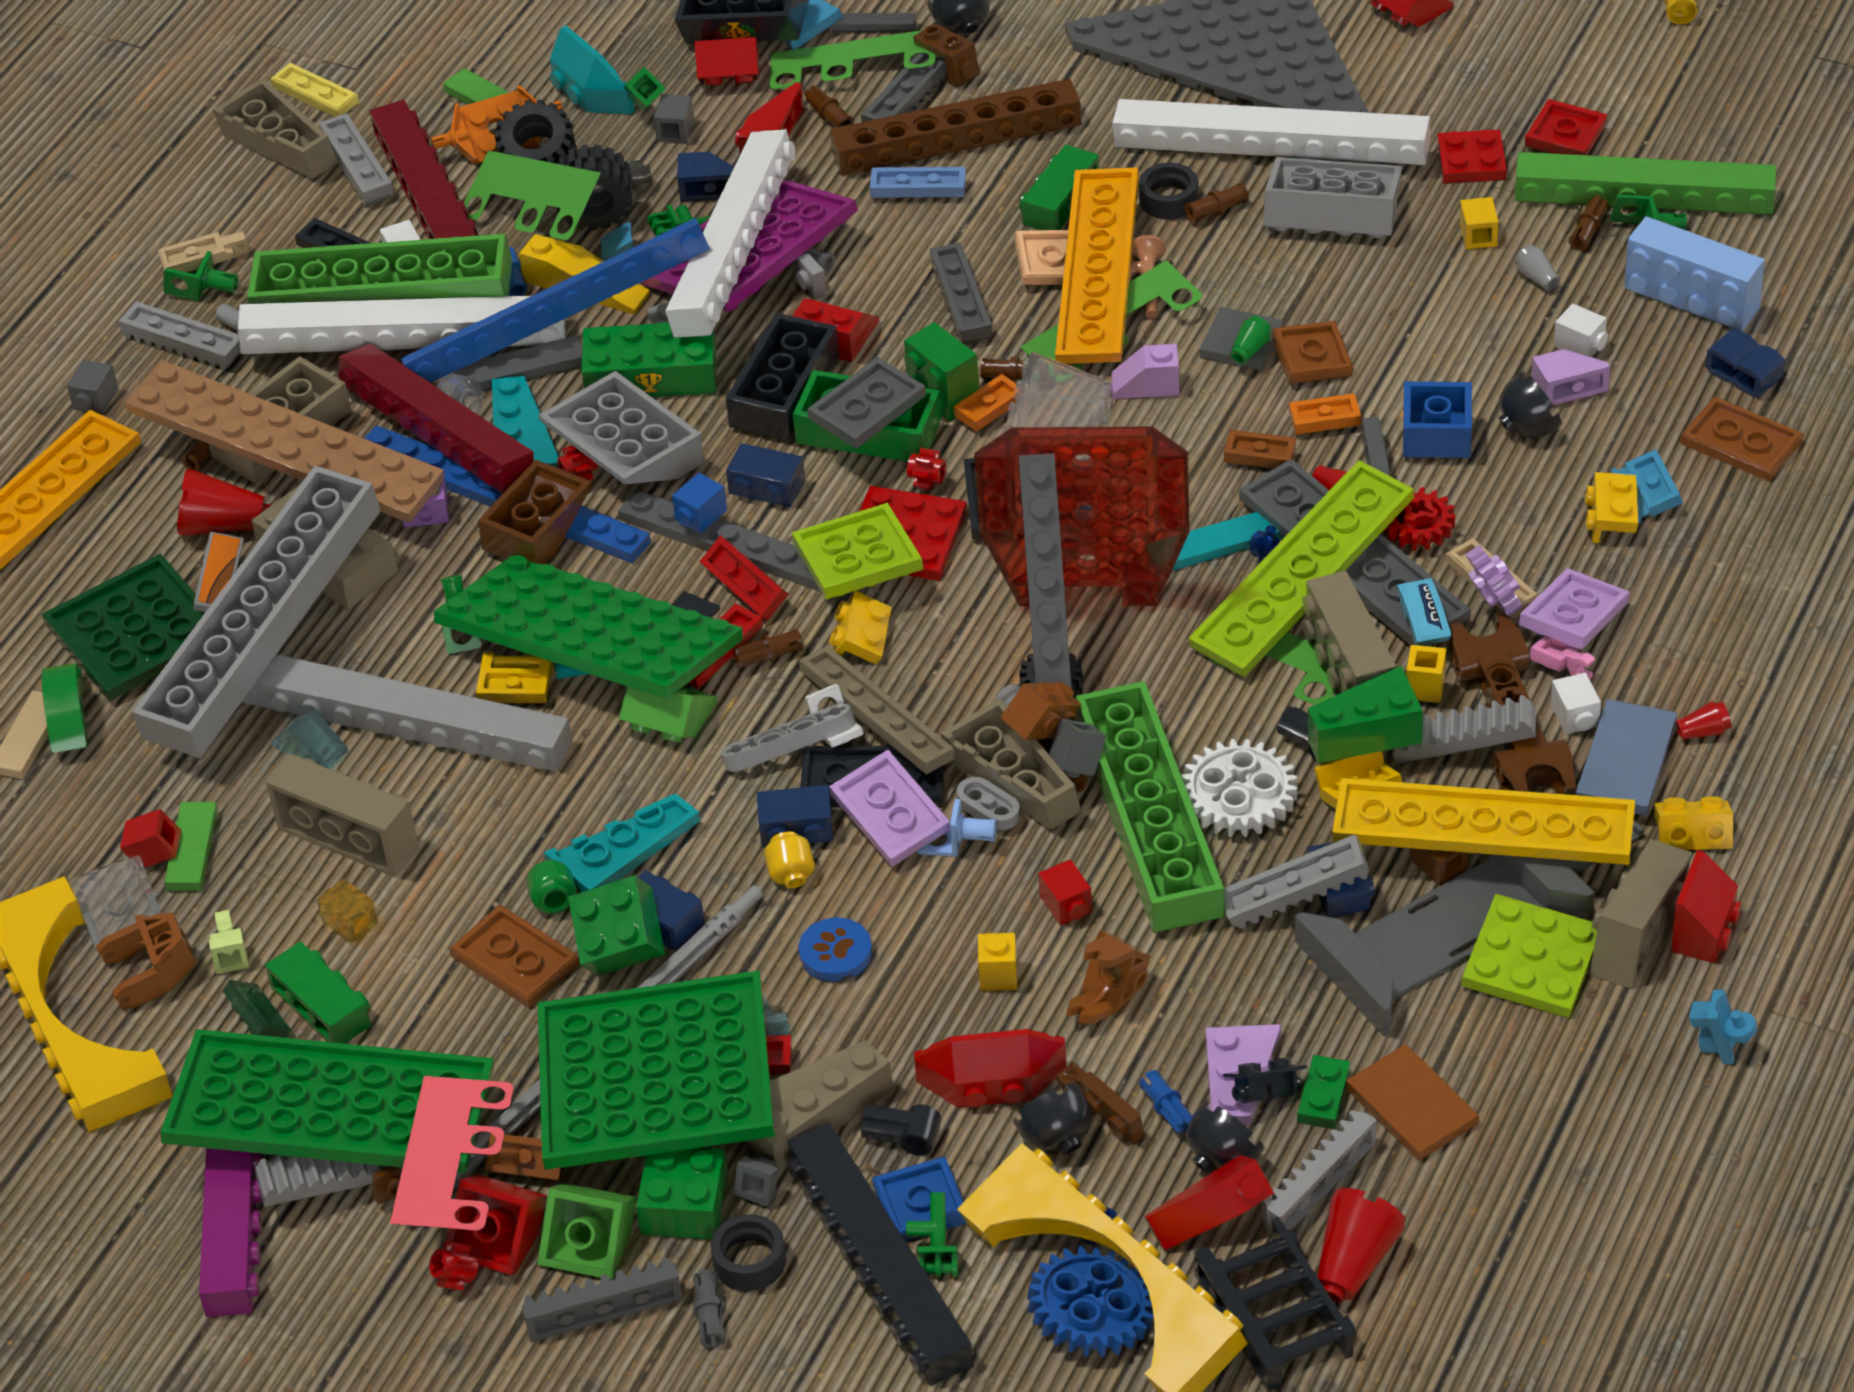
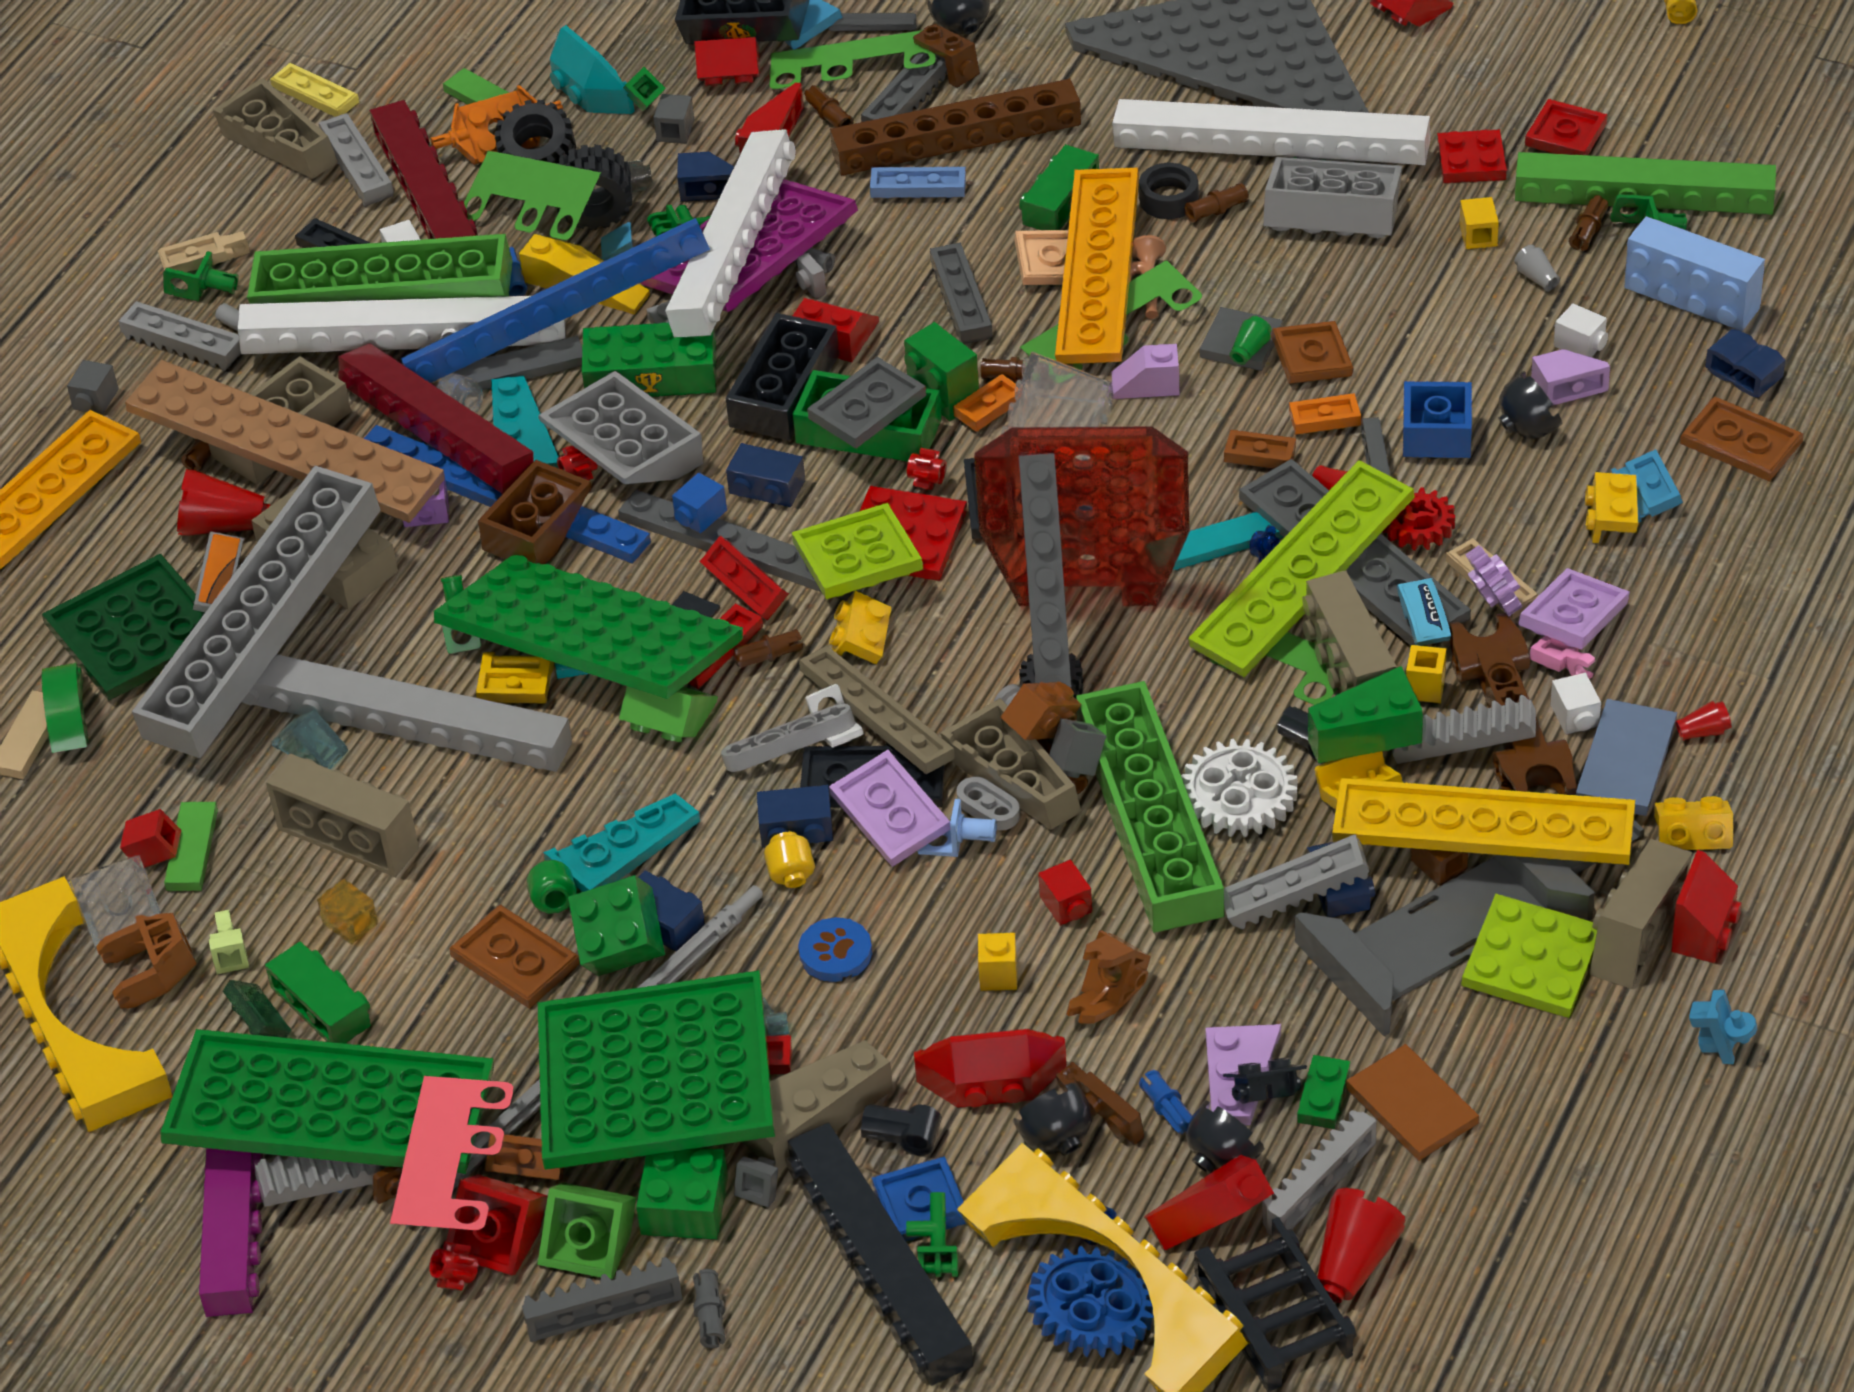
(742, 1229): black tyre -> none

